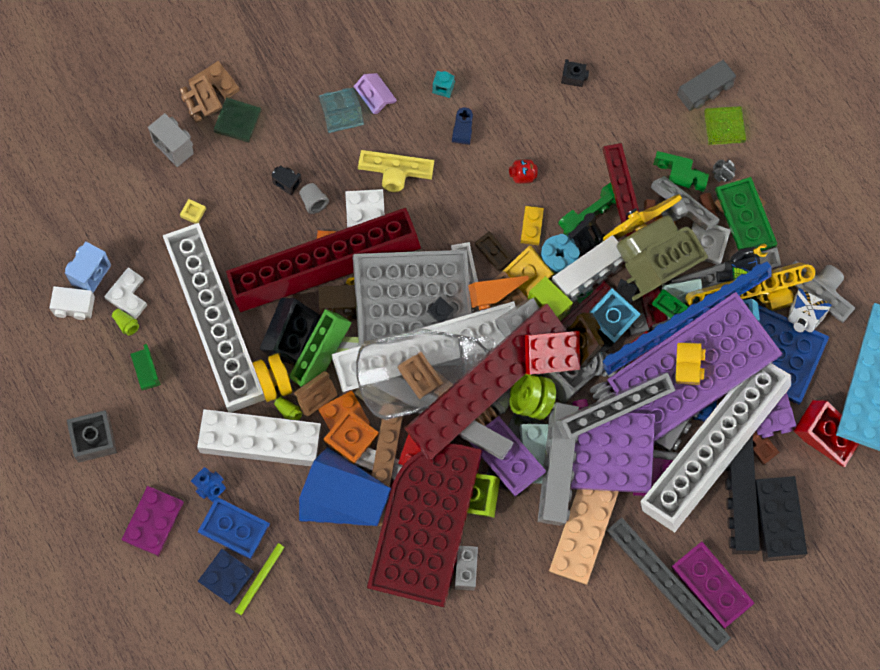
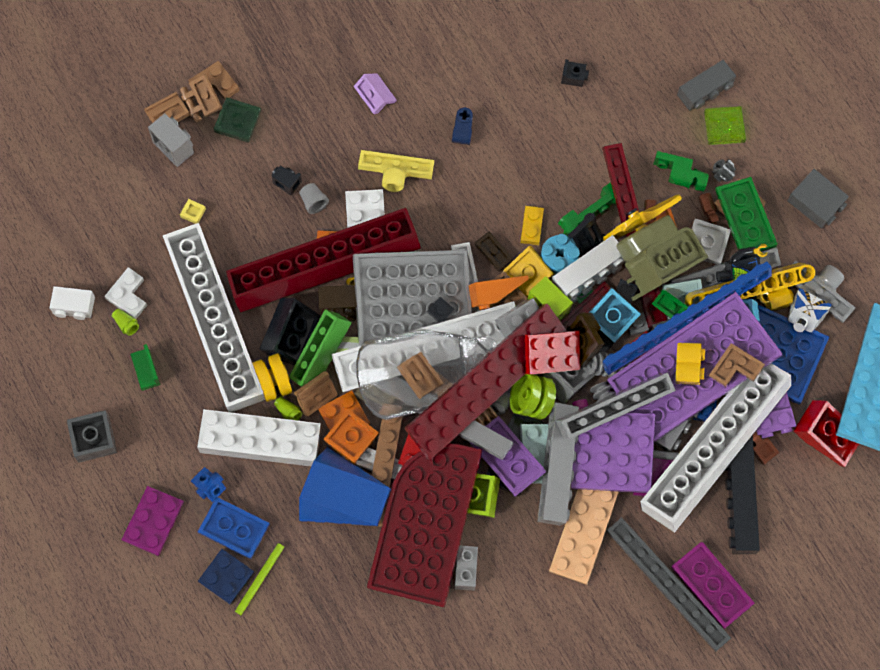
(87, 267): light blue brick -> none
(171, 106): none -> medium nougat plate
(341, 110): clear light blue bracket -> none
(443, 80): teal brick -> none
(523, 171): red head -> none
(686, 206): light grey plate -> none
(735, 361): none -> medium nougat plate
(780, 519): black brick -> none
(818, 199): none -> dark grey brick

